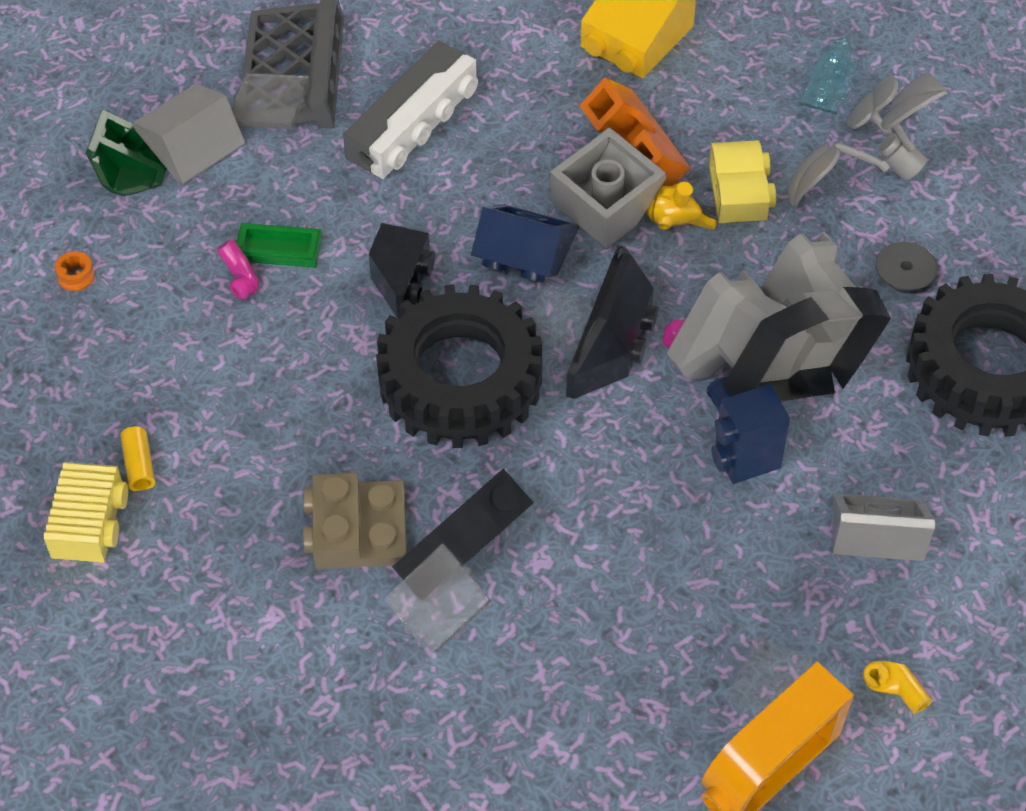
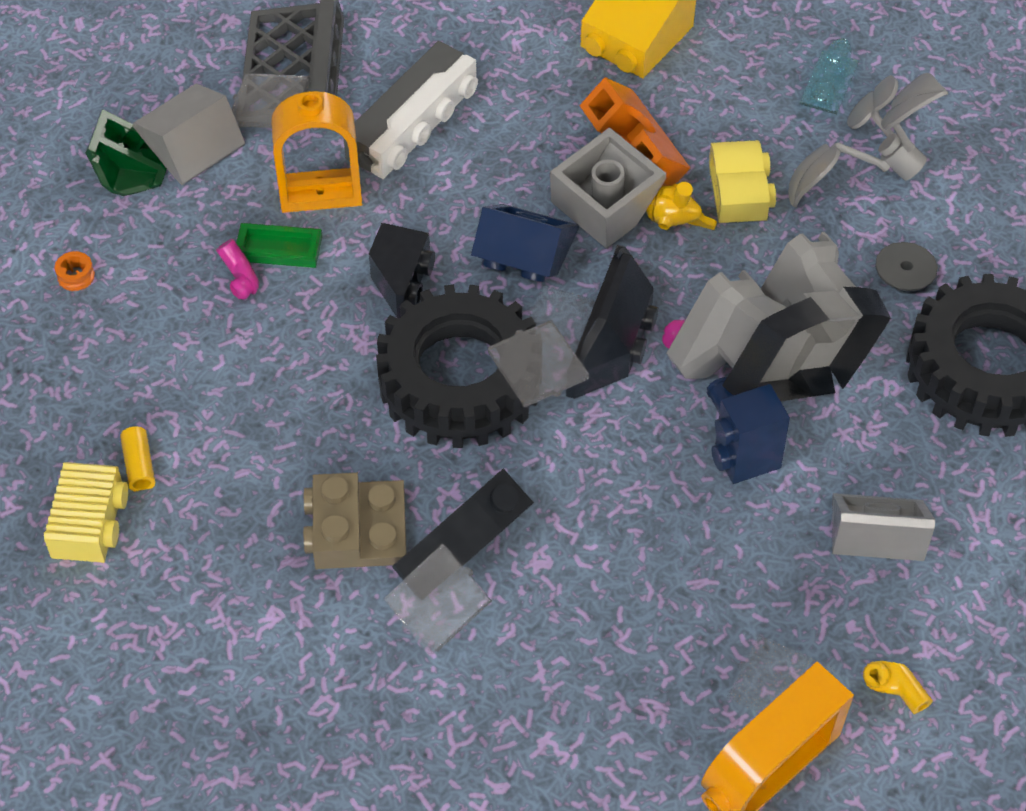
(302, 189): none -> light orange window
(538, 363): none -> clear piece

